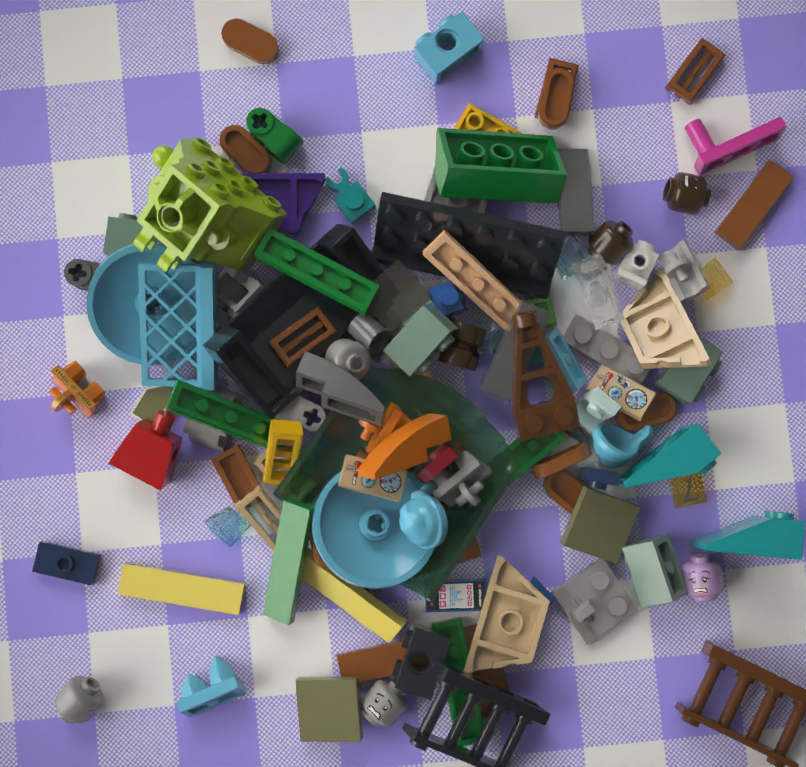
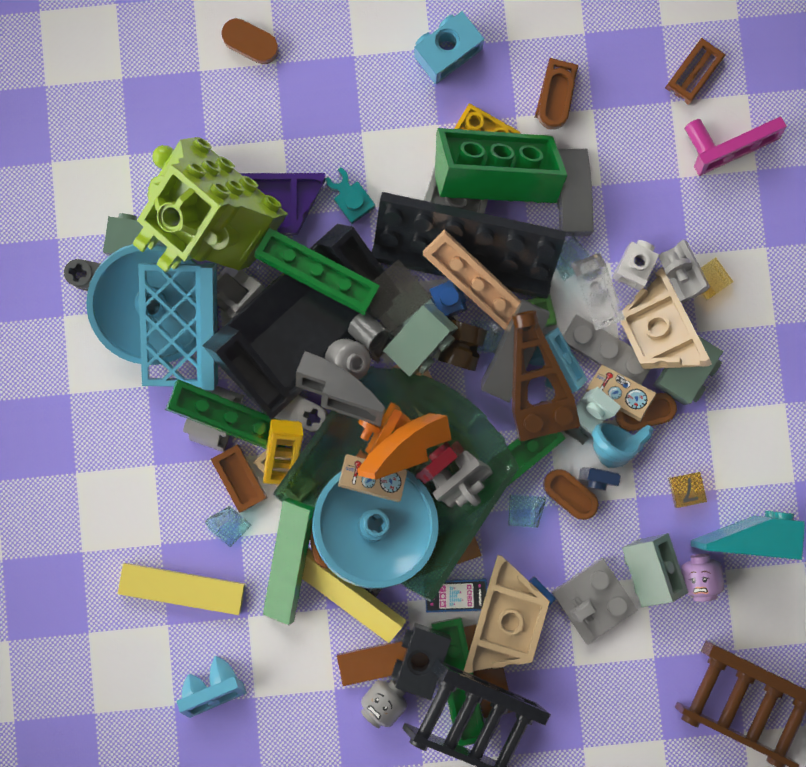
(66, 563): dark blue plate -> none
(67, 380): orange hips -> none
(79, 699): light grey head -> none
(150, 451): red torso -> none
(151, 401): olive tile -> none
(245, 150): dark orange tile -> none
(250, 498): tan tile -> none
(276, 138): green piece -> none
(281, 352): dark orange tile -> none
(329, 709): olive tile -> none
(424, 518): medium azure hat -> none
(525, 510): none -> clear light blue slope
(561, 460): dark orange tile -> none
(600, 525): olive tile -> none
(612, 241): dark brown head -> none
(679, 455): teal slope -> none
(686, 193): dark brown head -> none
(753, 204): dark orange tile -> none

